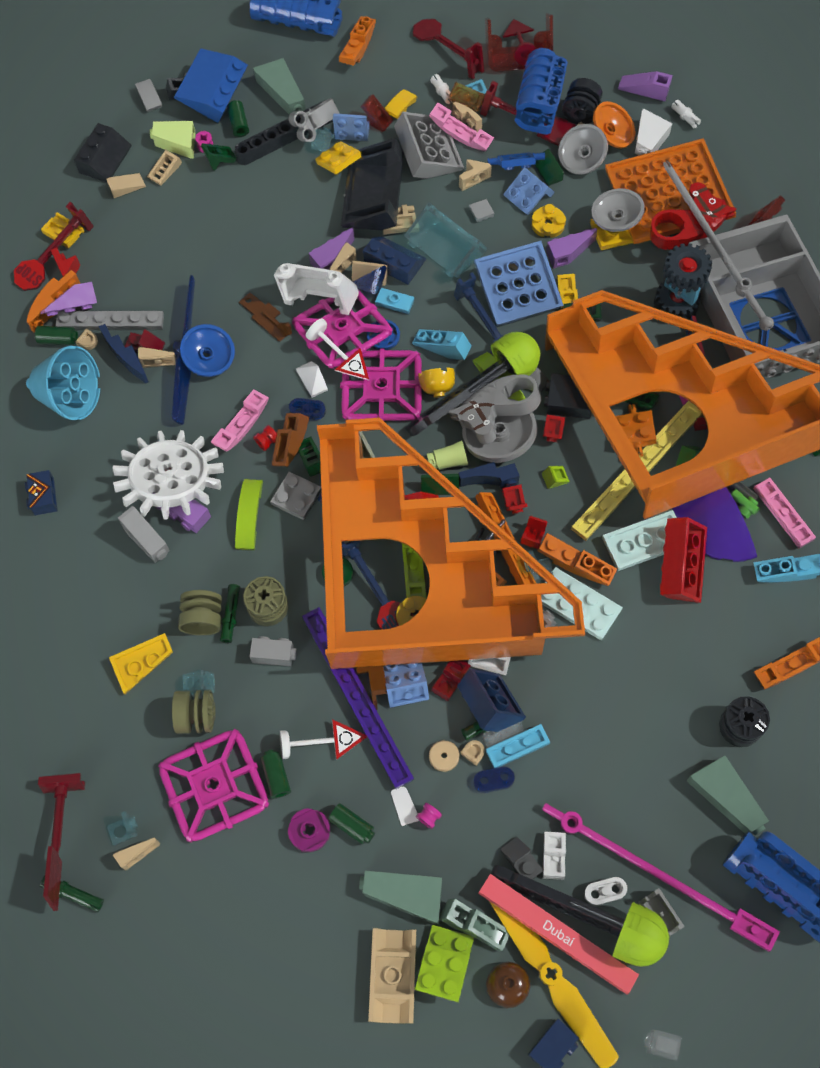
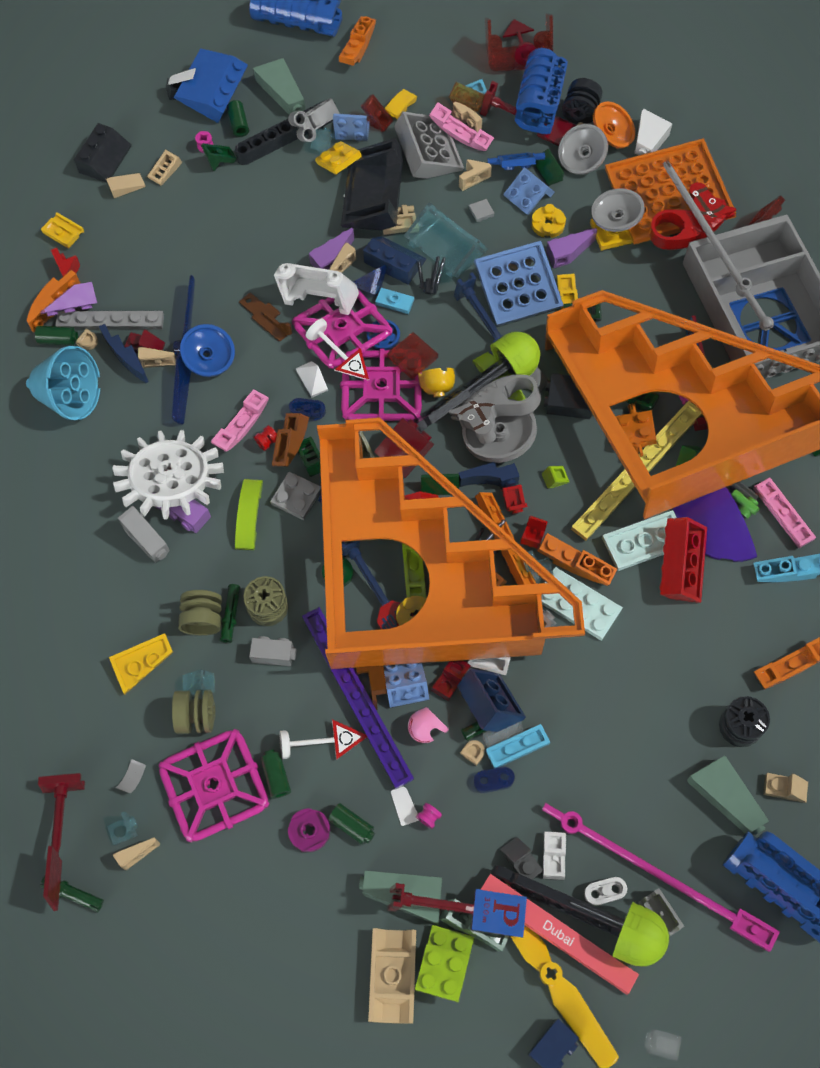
(31, 273): dark red piece -> none
(41, 493): dark blue brick -> none
(132, 776): none -> light grey sticker
(148, 95): light grey slope -> none
(175, 136): yellowish green slope -> none
(183, 76): none -> white sticker
(360, 269): tan slope -> none
(408, 431): none -> dark red brick
(412, 355): none -> clear red plate
(422, 723): none -> bright pink helmet
(431, 29): dark red piece -> none
(431, 285): none -> black plant
(441, 88): white pin -> none
(444, 764): tan piece -> none
(445, 343): medium azure slope -> none
(448, 456): yellowish green plant -> none
(490, 912): none -> piece
(508, 984): reddish brown cylinder -> none
(553, 428): red bracket -> none
(650, 84): medium lavender slope -> none
(684, 275): black plate -> none
(686, 113): white pin -> none
(785, 787): none -> tan slope

